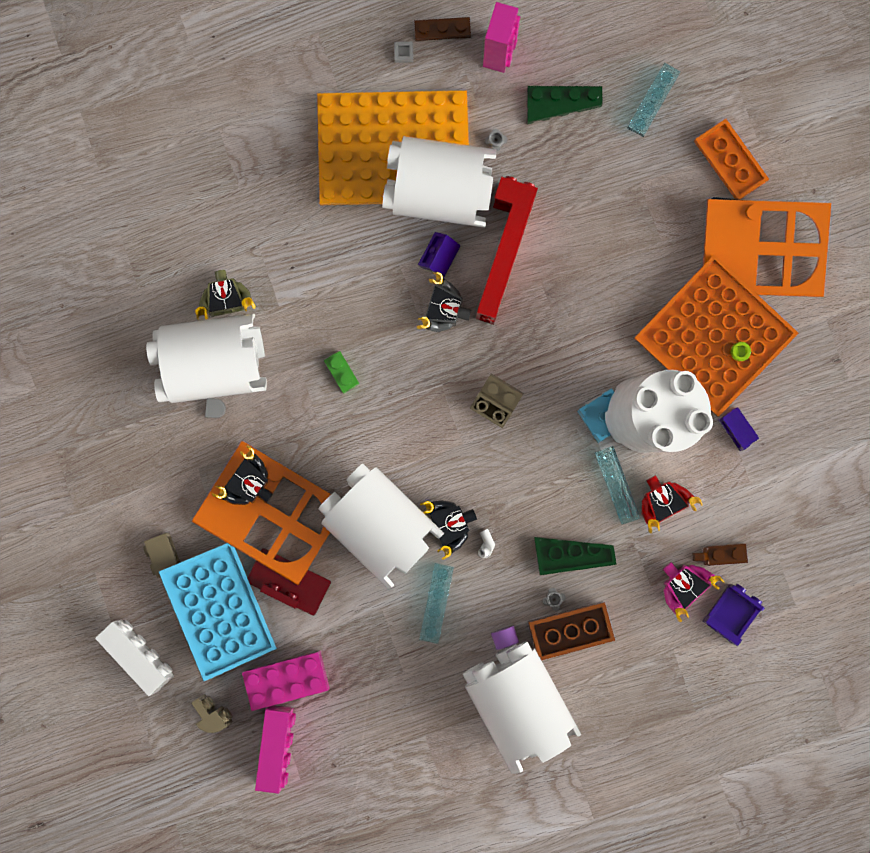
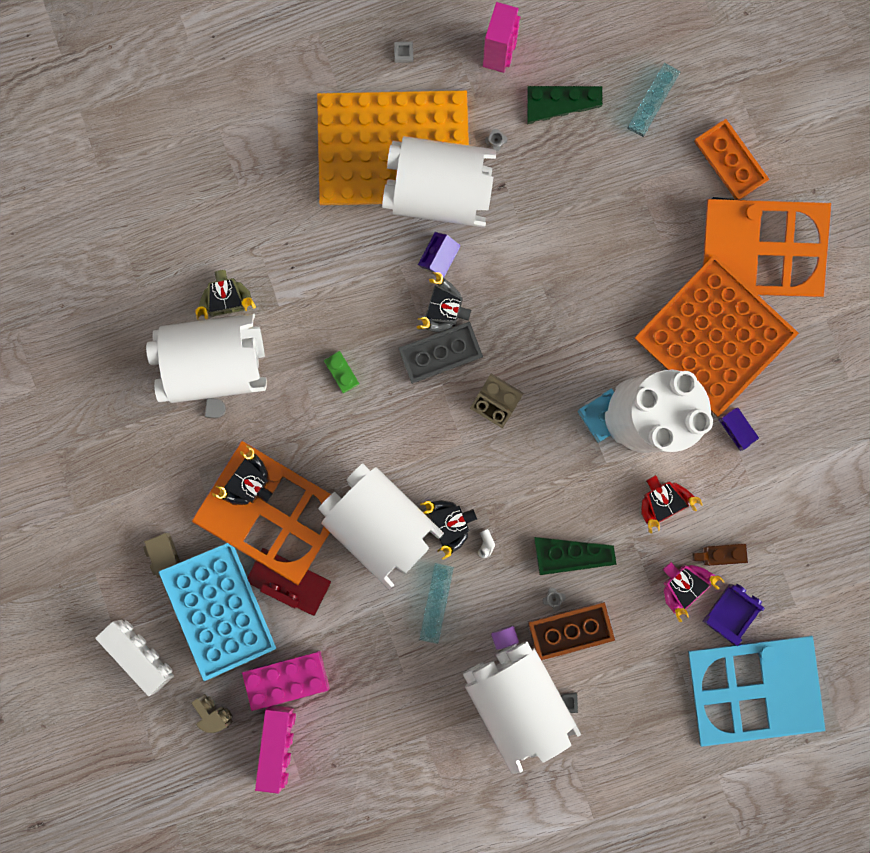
(440, 352): none -> dark grey plate
(442, 29): reddish brown plate -> none
(518, 201): red brick -> none
(571, 701): none -> dark grey tile
(617, 485): clear light blue plate -> none
(740, 351): lime tile -> none
(788, 688): none -> medium azure door

